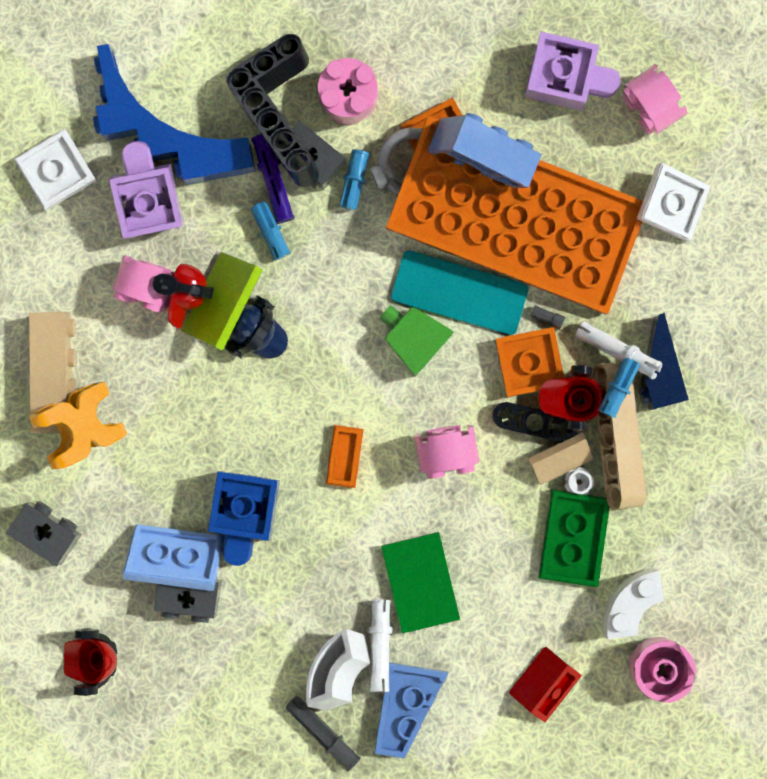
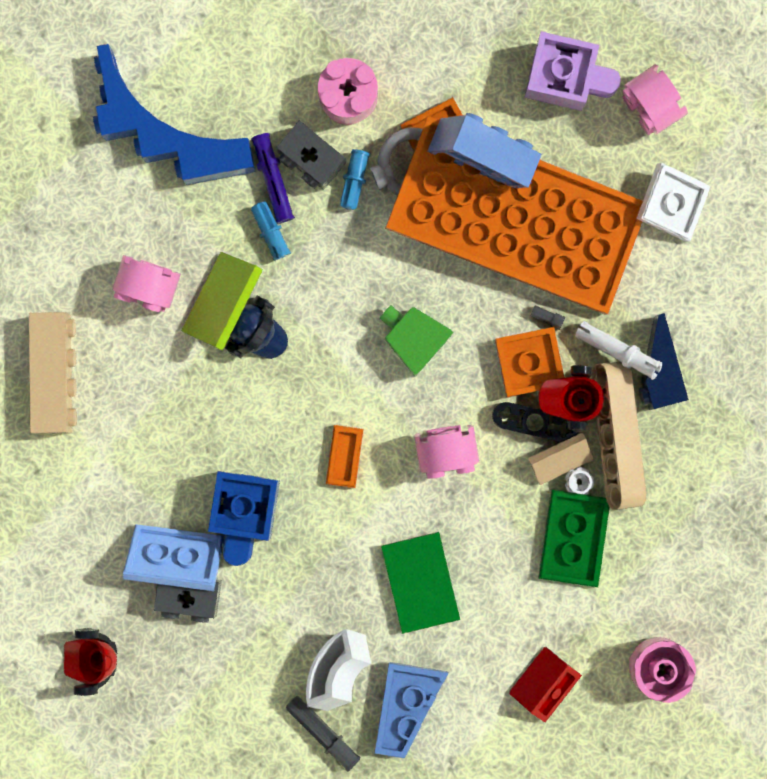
(27, 532): dark grey brick -> none
(55, 169): white plate -> none
(78, 425): light orange piece -> none
(148, 193): lavender brick -> none
(187, 291): red cap -> none
(251, 84): black beam -> none
(380, 645): white pin -> none
(459, 292): teal piece -> none
(619, 387): dark azure axle -> none
(630, 602): white brick -> none

